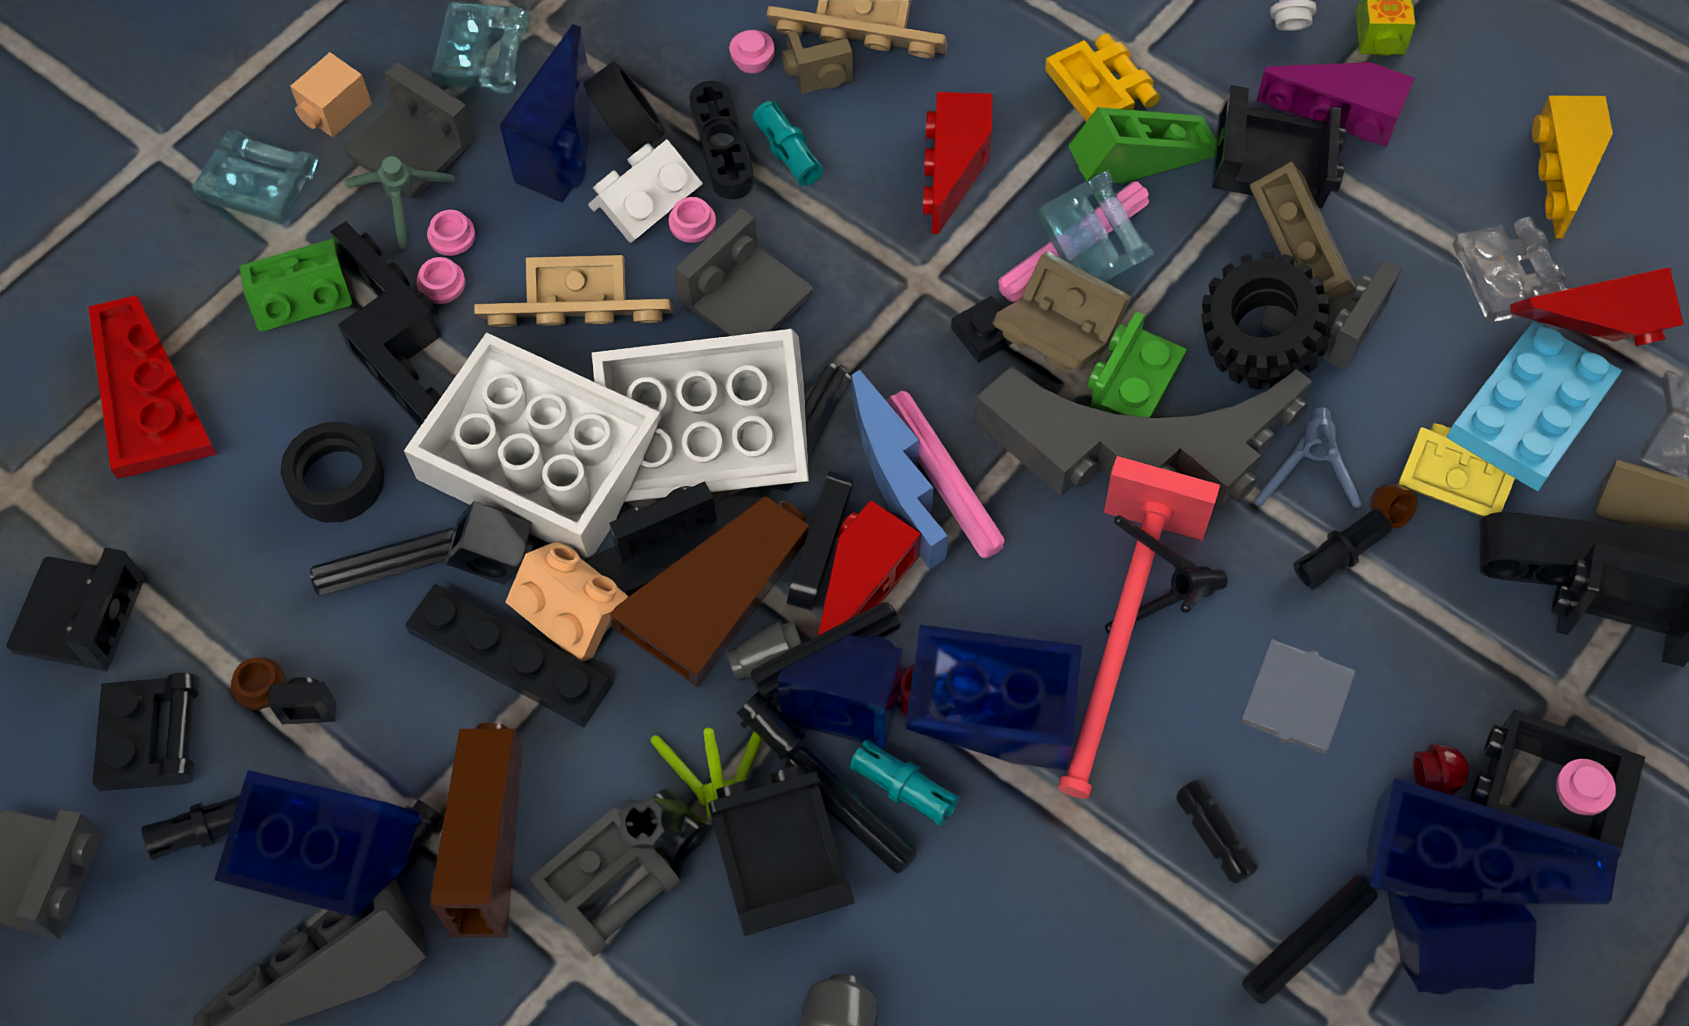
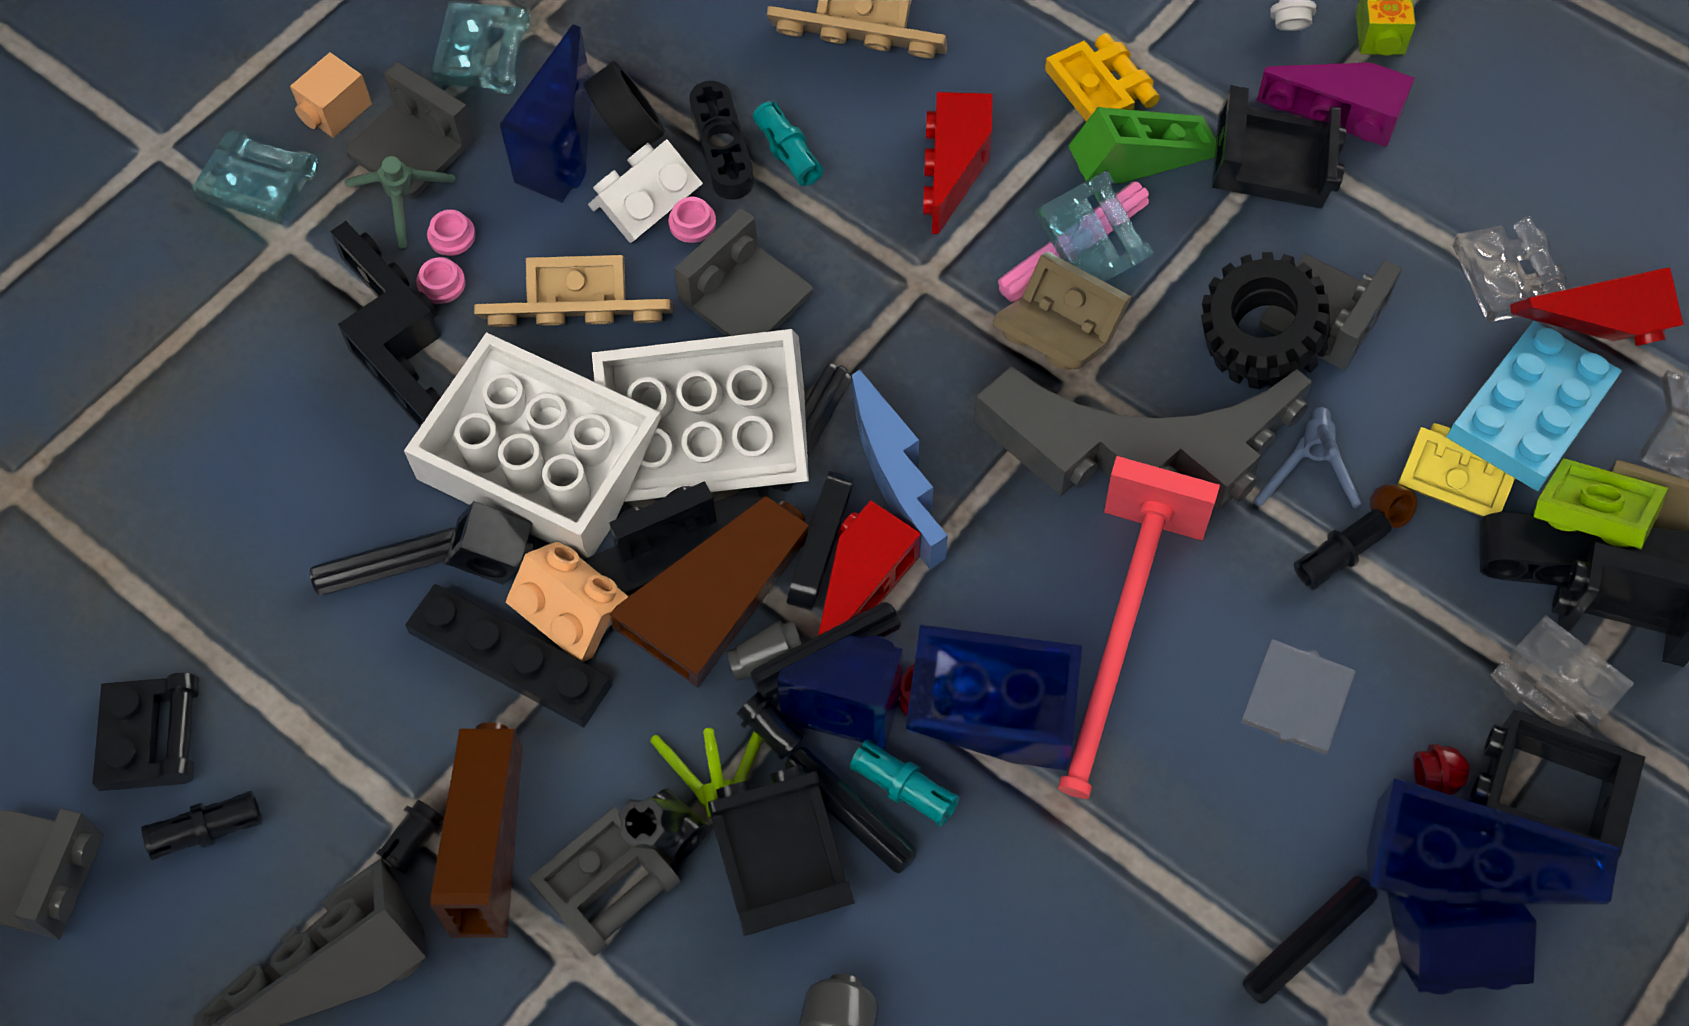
(77, 610): black bracket -> none
(142, 398): red wing -> none
(252, 682): reddish brown plate -> none
(295, 285): bright green bracket -> none
(302, 701): black plate -> none
(314, 843): clear blue slope -> none
(318, 442): black tyre -> none
(752, 51): bright pink plate -> none
(818, 65): dark tan bracket -> none
(949, 480): bright pink axle -> none
(977, 331): black plate -> none
(1136, 372): bright green bracket -> none
(1187, 582): black plant -> none
(1217, 831): black axle -> none
(1301, 227): dark tan slope -> none
(1566, 669): none -> clear plate
(1571, 144): yellow slope -> none
(1585, 787): bright pink plate -> none
(1600, 504): none -> lime plate

